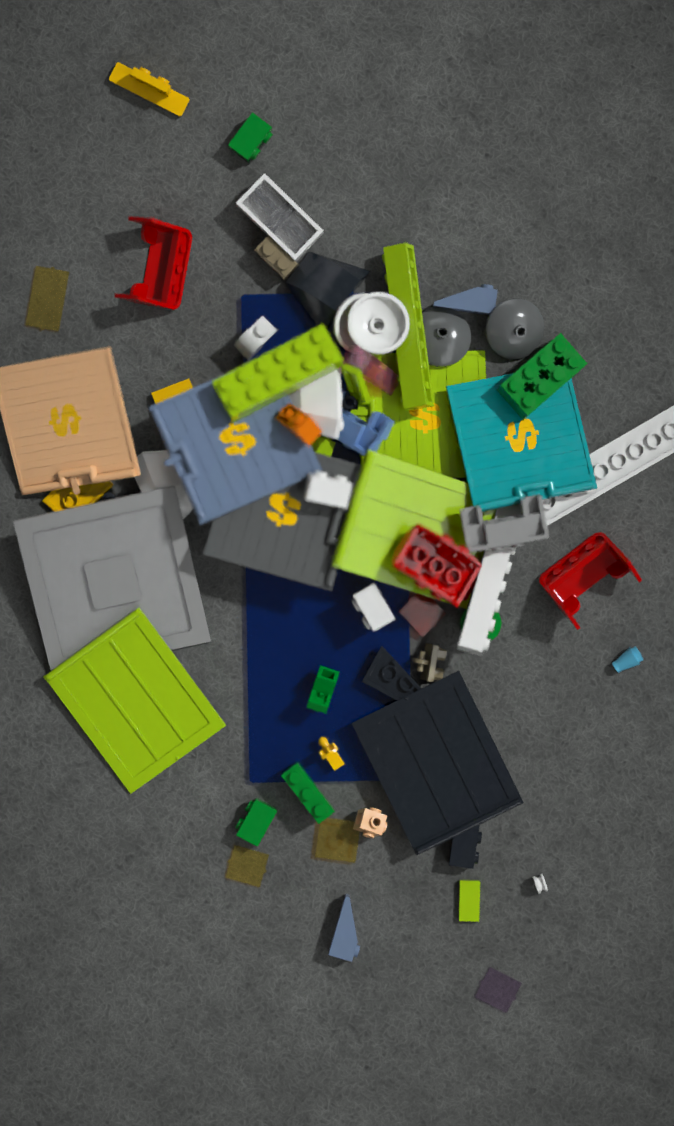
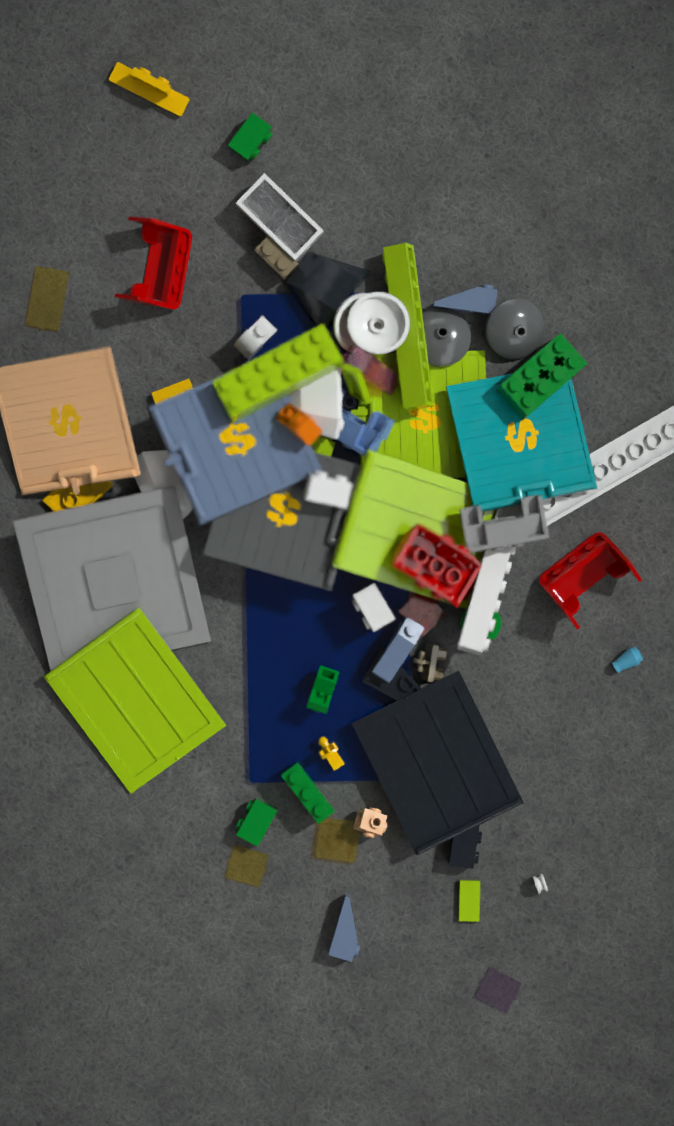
(397, 649): none -> sand blue slope

